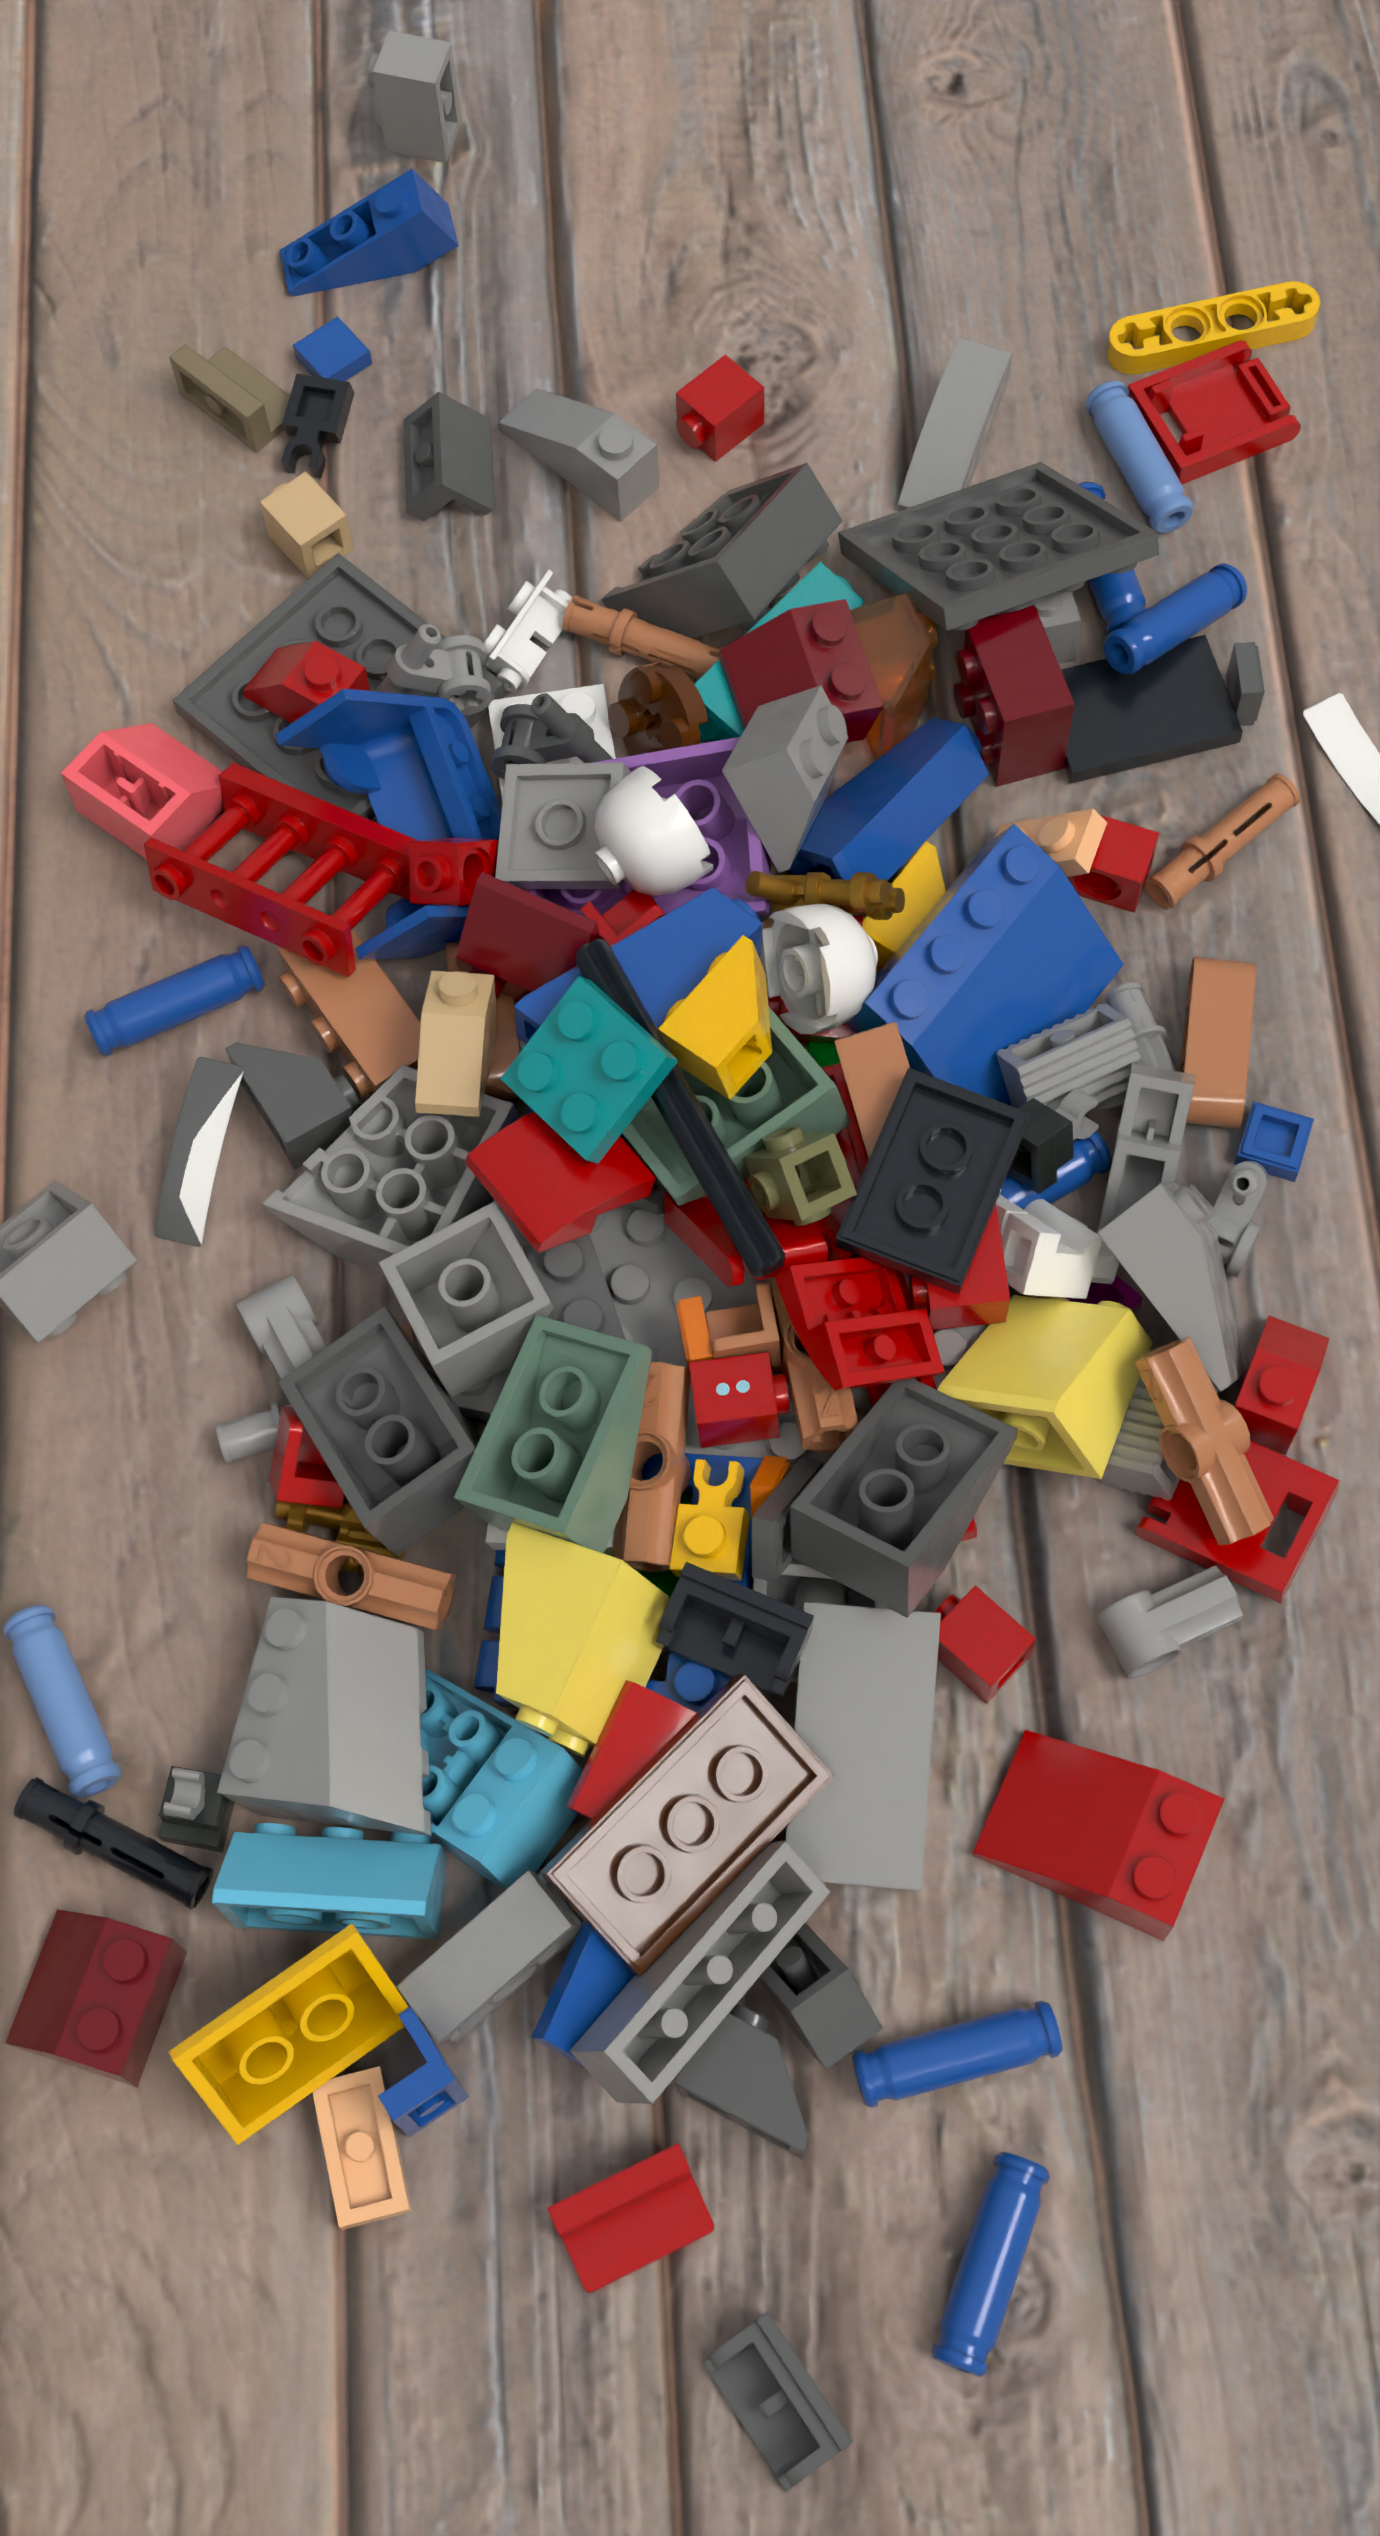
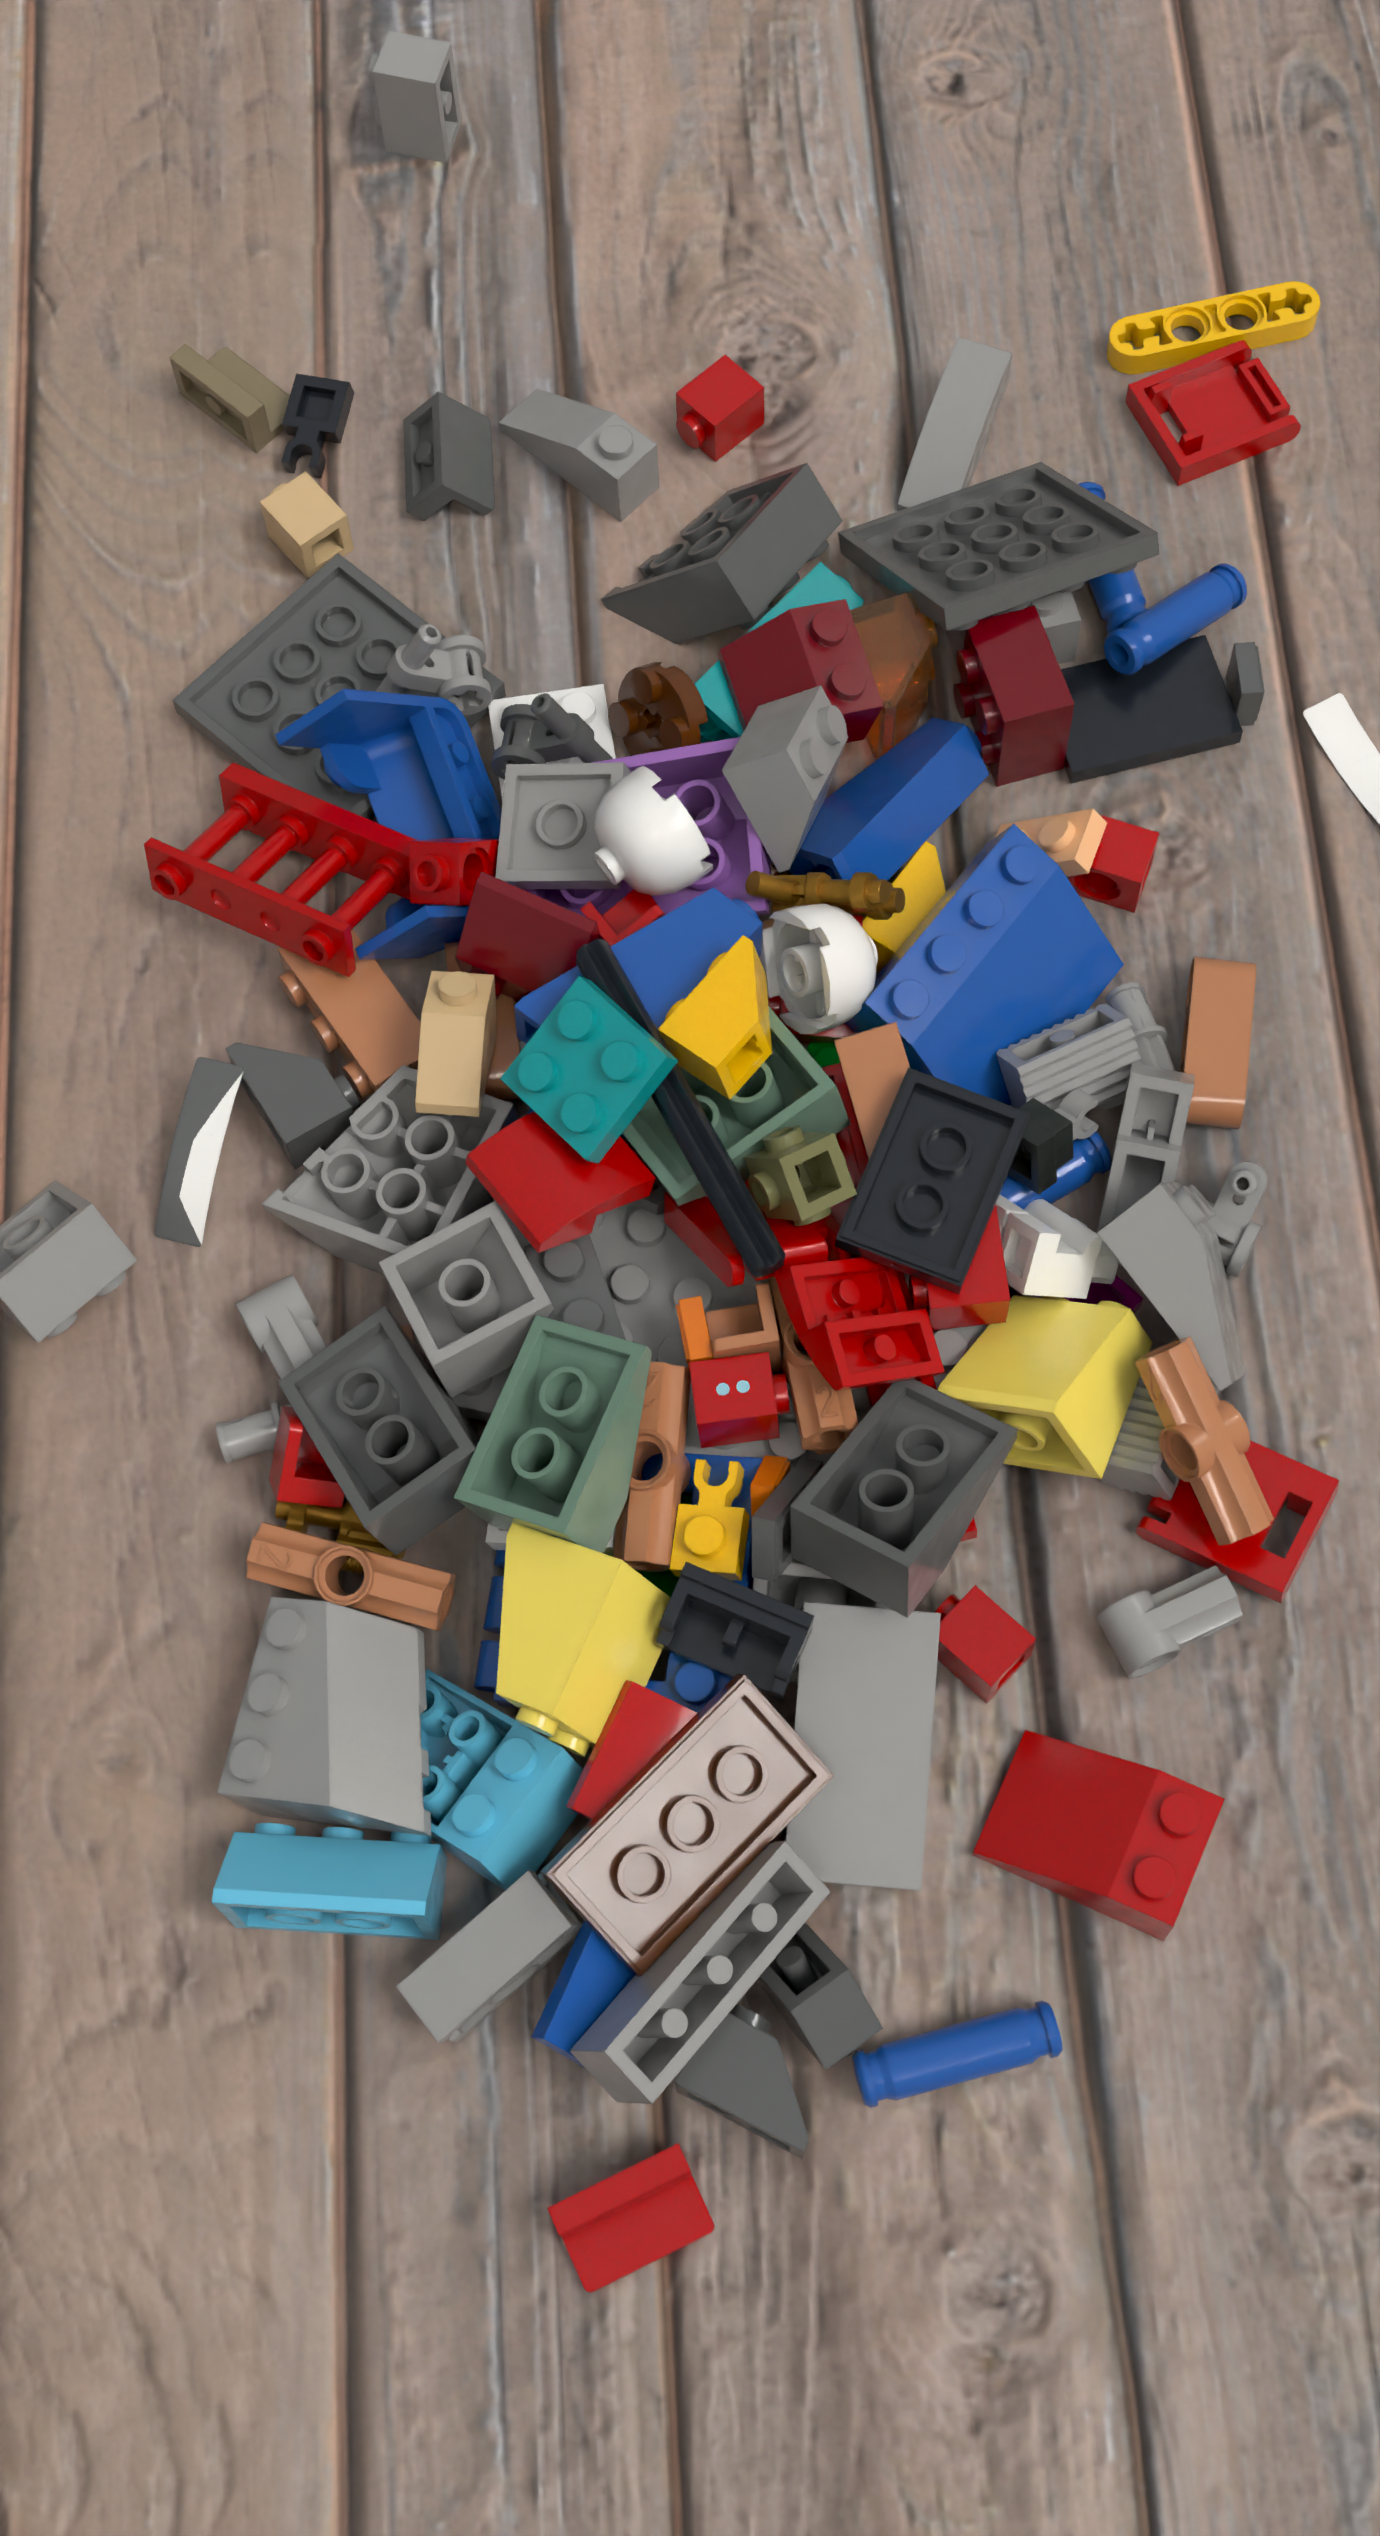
(62, 1701): medium blue axle -> none
(90, 1830): black pin -> none
(97, 1995): dark red slope -> none
(144, 787): coral slope -> none
(174, 1000): blue axle -> none
(194, 1810): pearl dark grey piece -> none
(292, 2034): yellow slope -> none
(302, 678): red slope -> none
(332, 352): blue tile -> none
(361, 2149): light nougat plate -> none
(373, 239): blue slope -> none
(428, 2090): blue panel -> none
(537, 614): white hinge -> none
(636, 637): nougat pin -> none
(777, 2401): dark grey hinge -> none
(990, 2264): blue axle -> none
(1139, 456): medium blue axle -> none
(1177, 879): nougat pin -> none
(1275, 1140): blue tile -> none
(1280, 1382): red slope -> none

